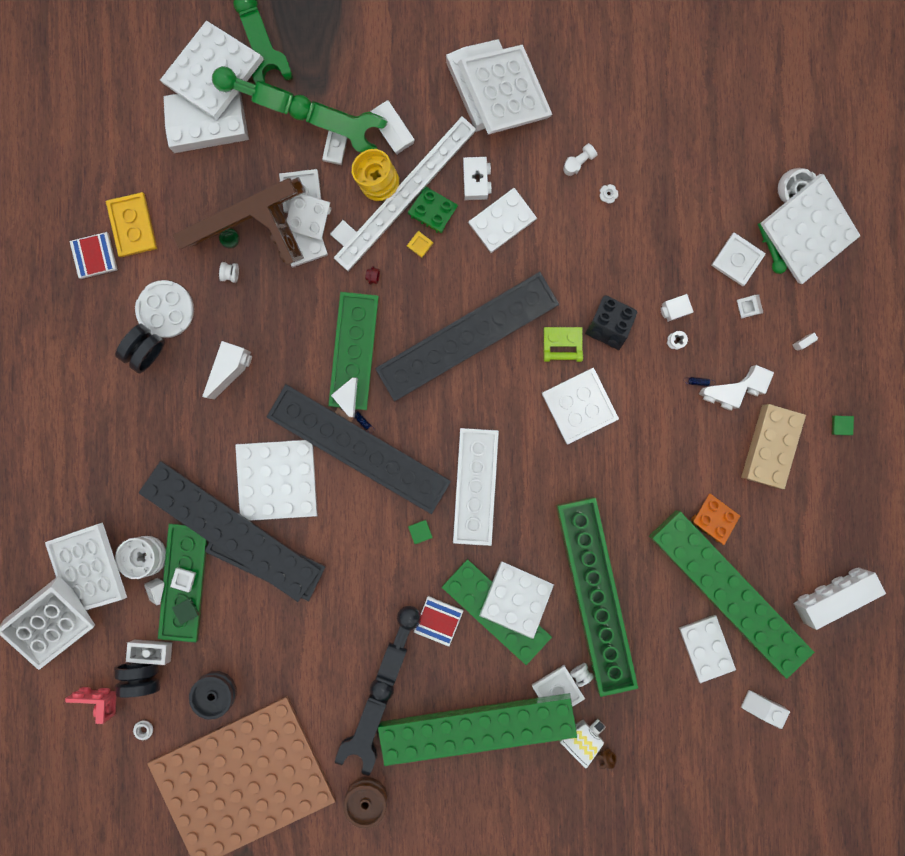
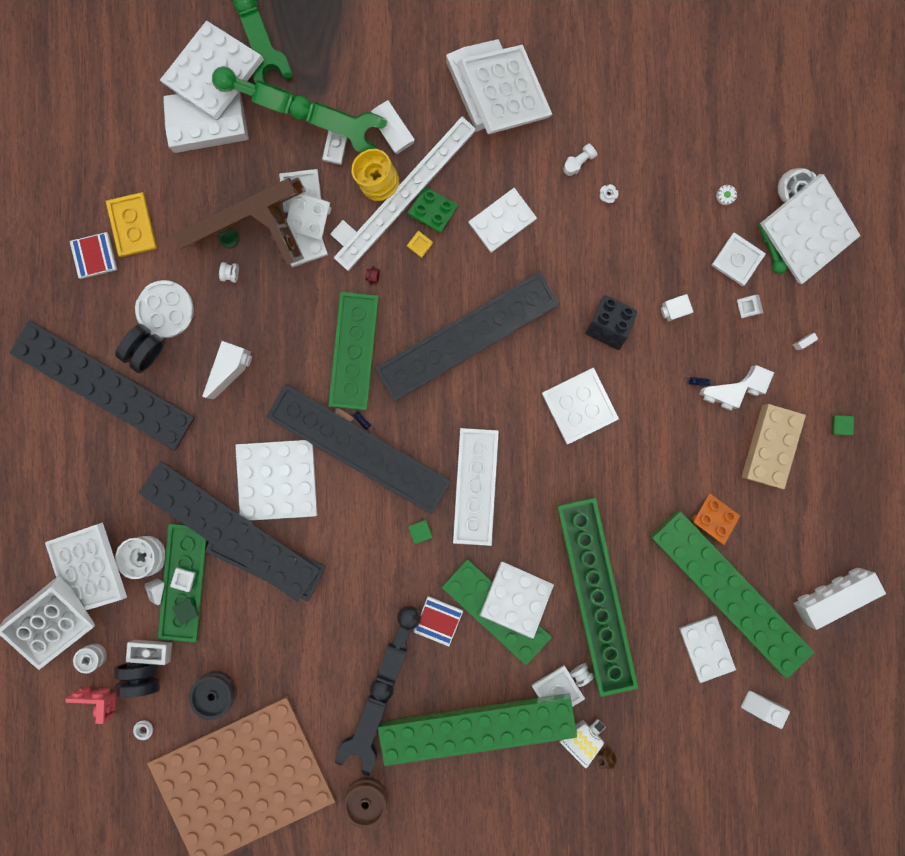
(90, 658): none -> white wheel
(102, 385): none -> black plate
(346, 396): white slope -> none
(472, 189): white brick -> none
(563, 338): lime plate -> none
(671, 338): white bush -> none
(726, 195): none -> white tile

